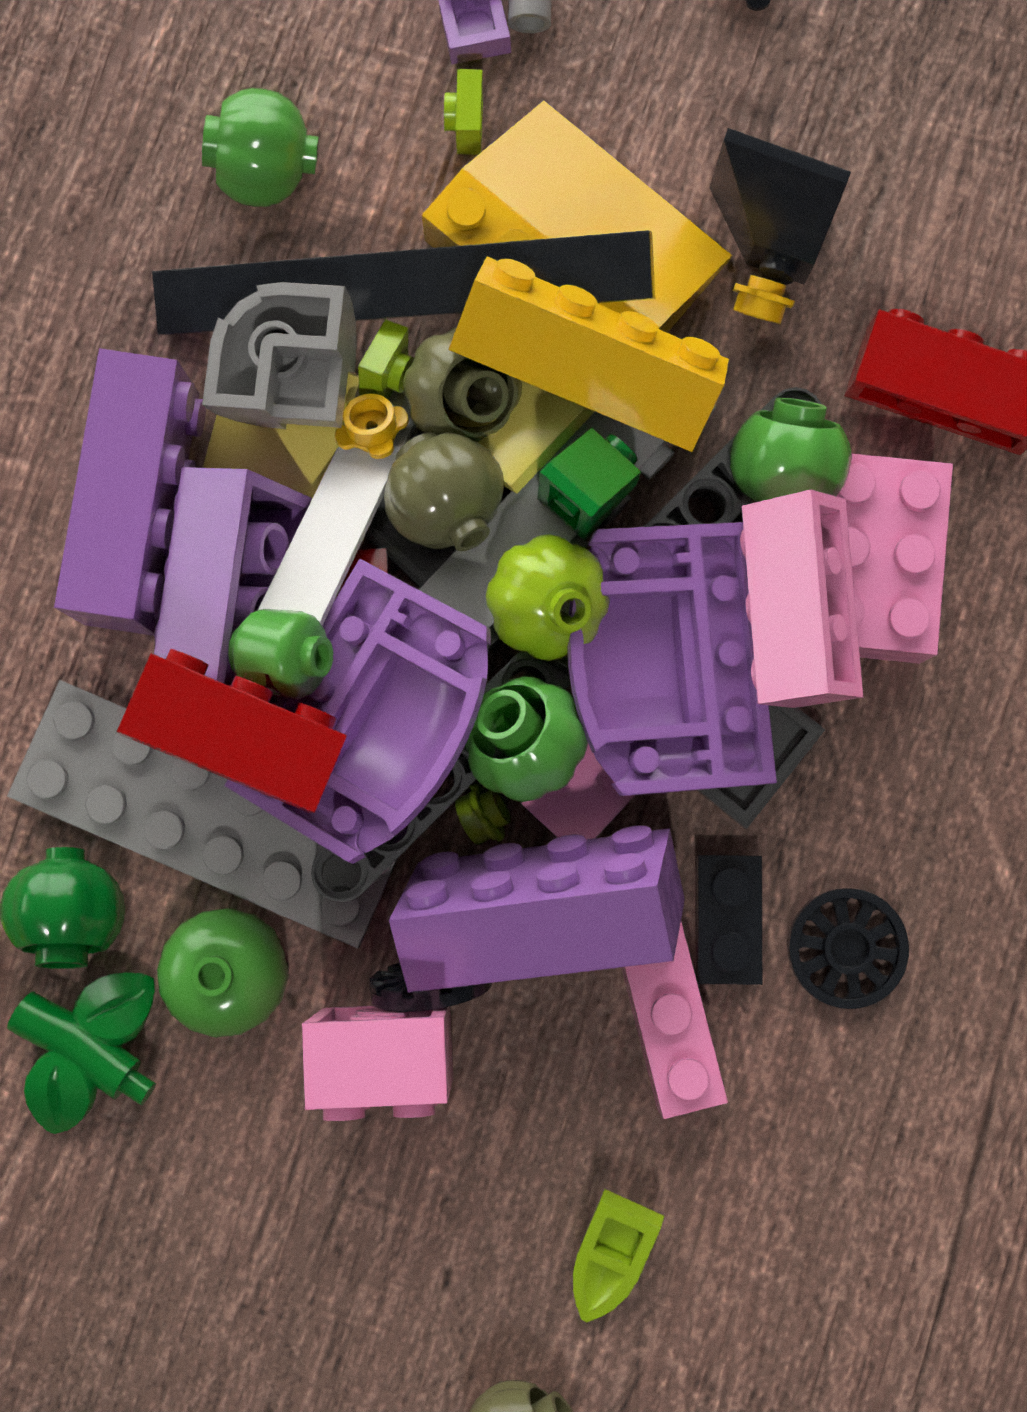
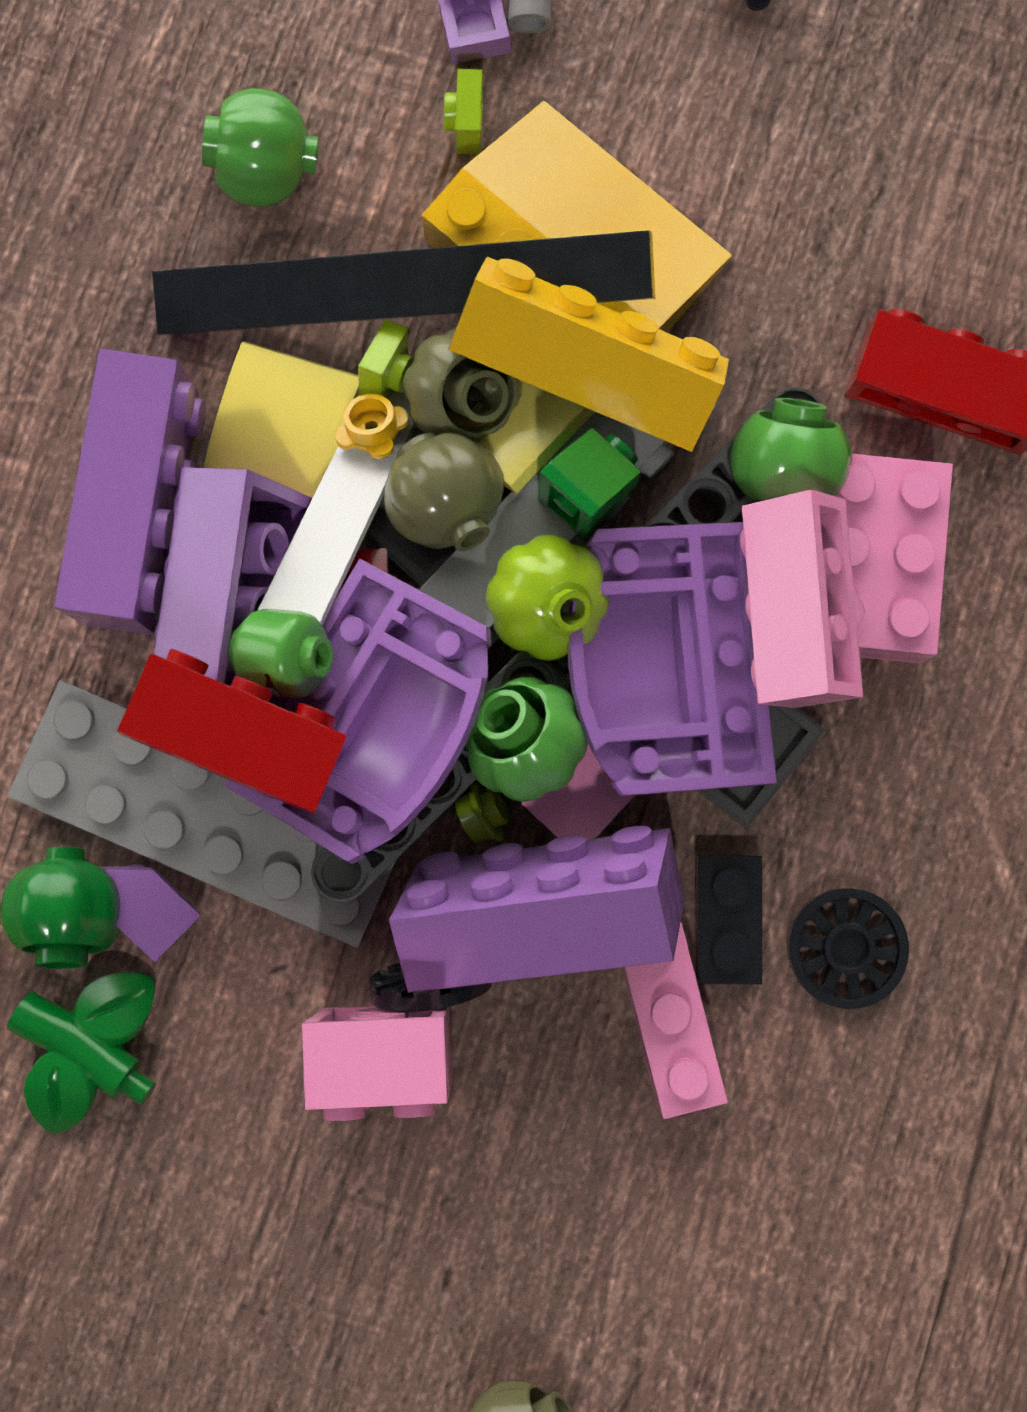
(151, 908): none -> medium lavender slope
(222, 972): bright green cylinder -> none
(283, 357): light grey brick -> none
(613, 1254): lime plate -> none
(762, 299): yellow plate -> none
(776, 204): black slope -> none

